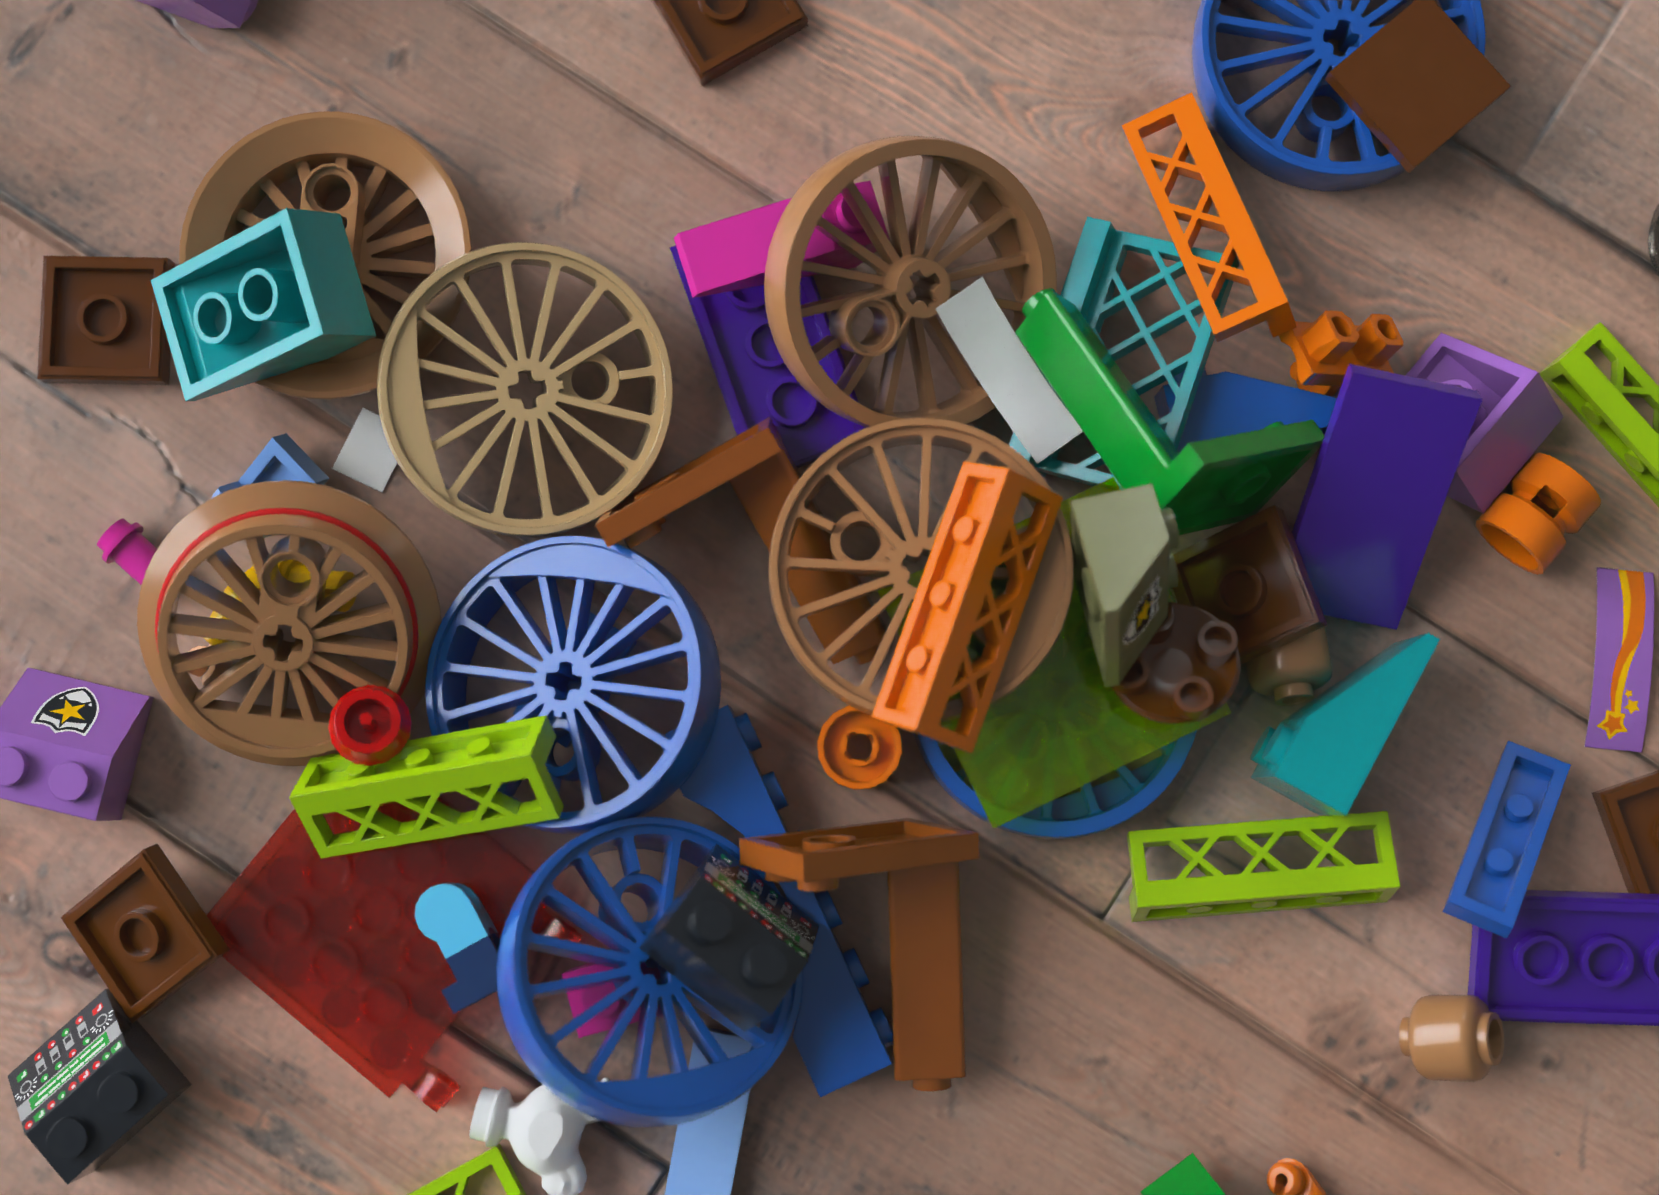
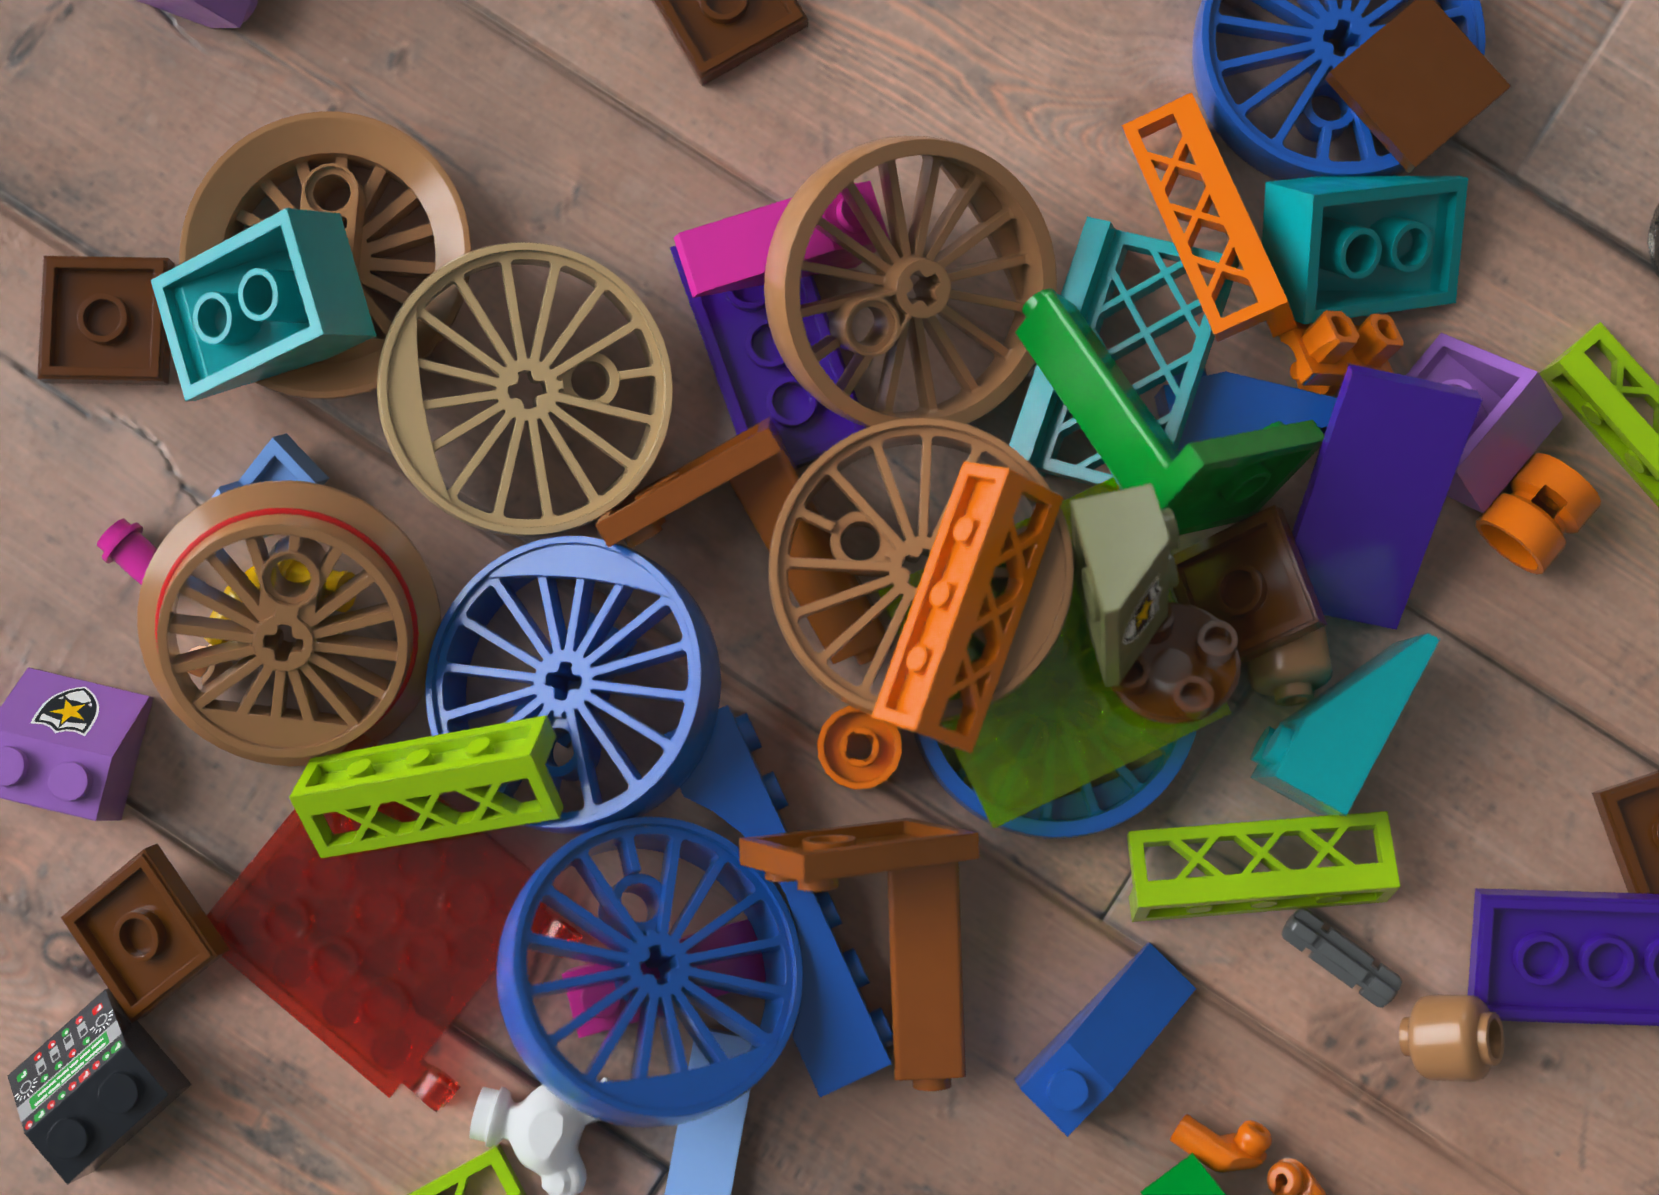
(366, 453): white sticker -> none
(370, 725): red hat -> none
(466, 937): leg -> none
(732, 940): black slope -> none
(1007, 371): white sticker -> none
(1104, 1039): none -> blue slope
(1227, 1151): none -> orange arm
(1341, 957): none -> dark grey axle
(1365, 242): none -> teal slope
(1507, 839): blue plate -> none
(1622, 660): medium lavender sticker -> none

